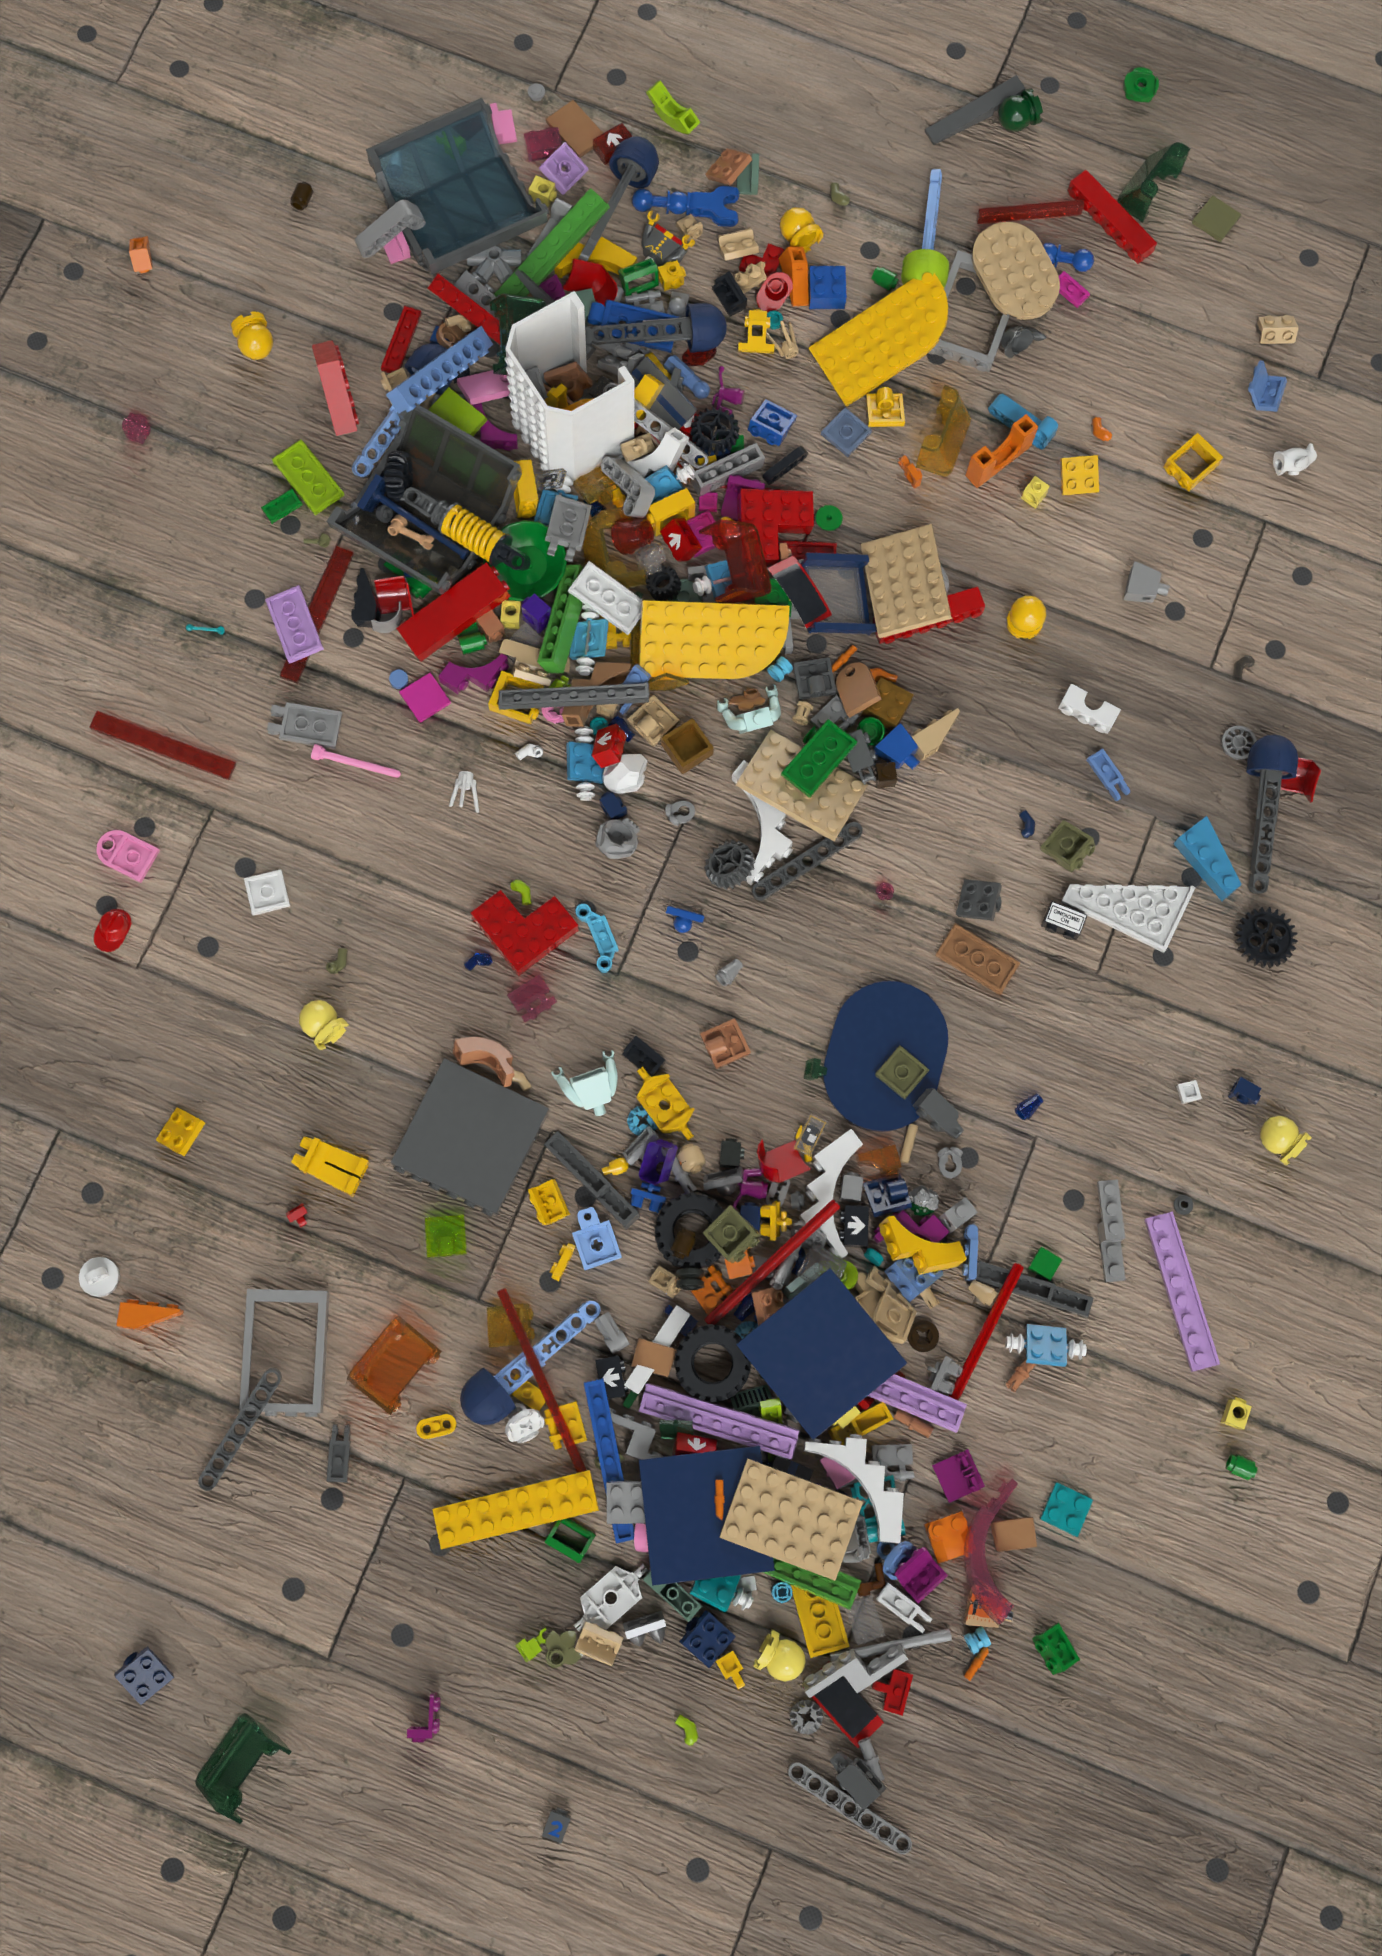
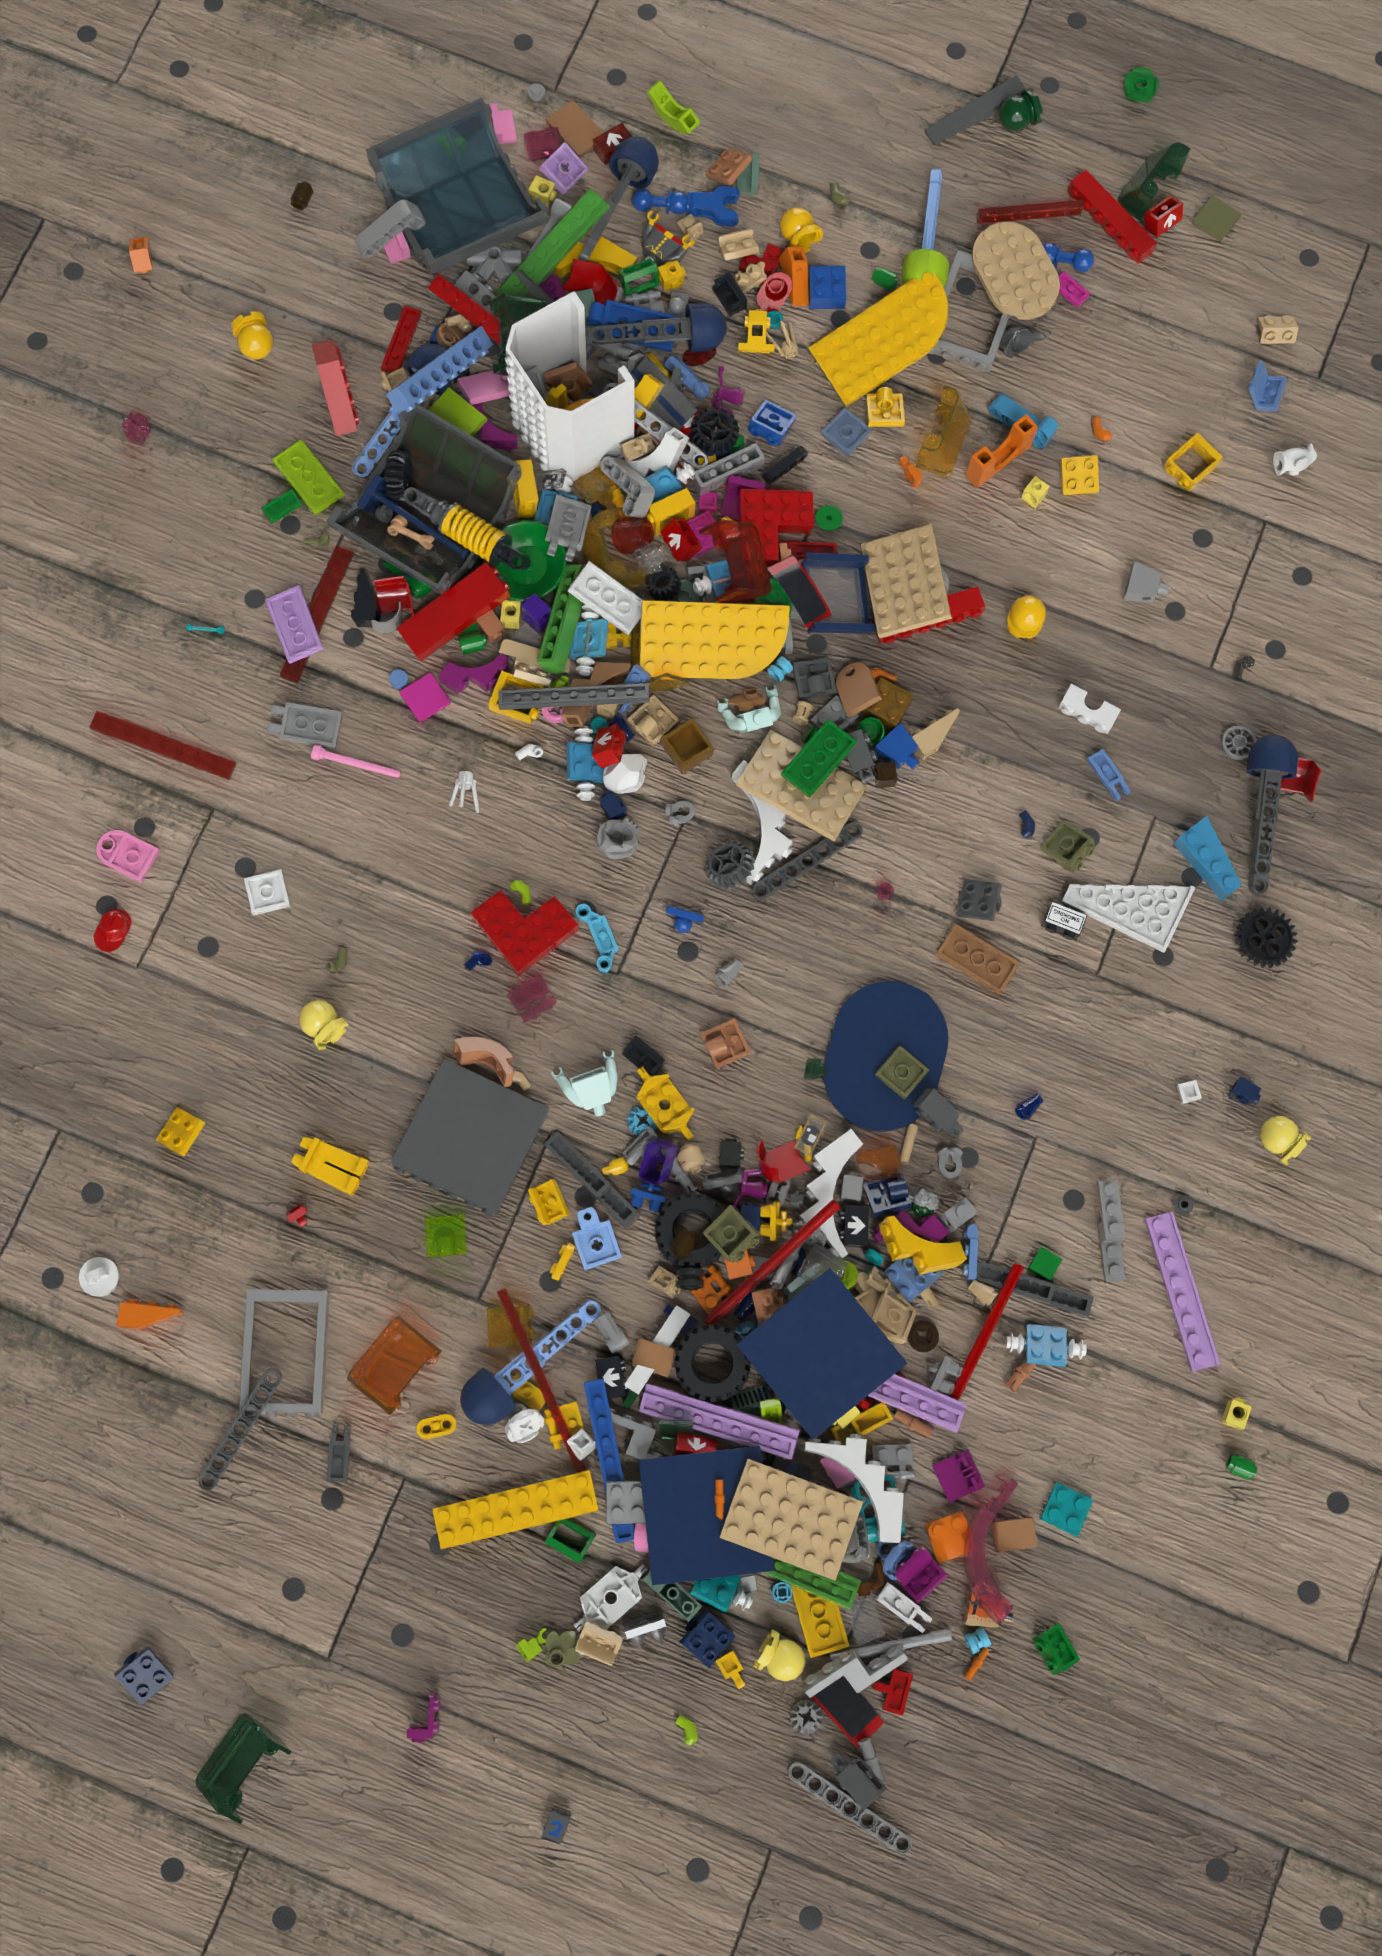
(581, 1444): none -> white slope
(843, 658): orange piece -> none
(1163, 216): none -> red brick

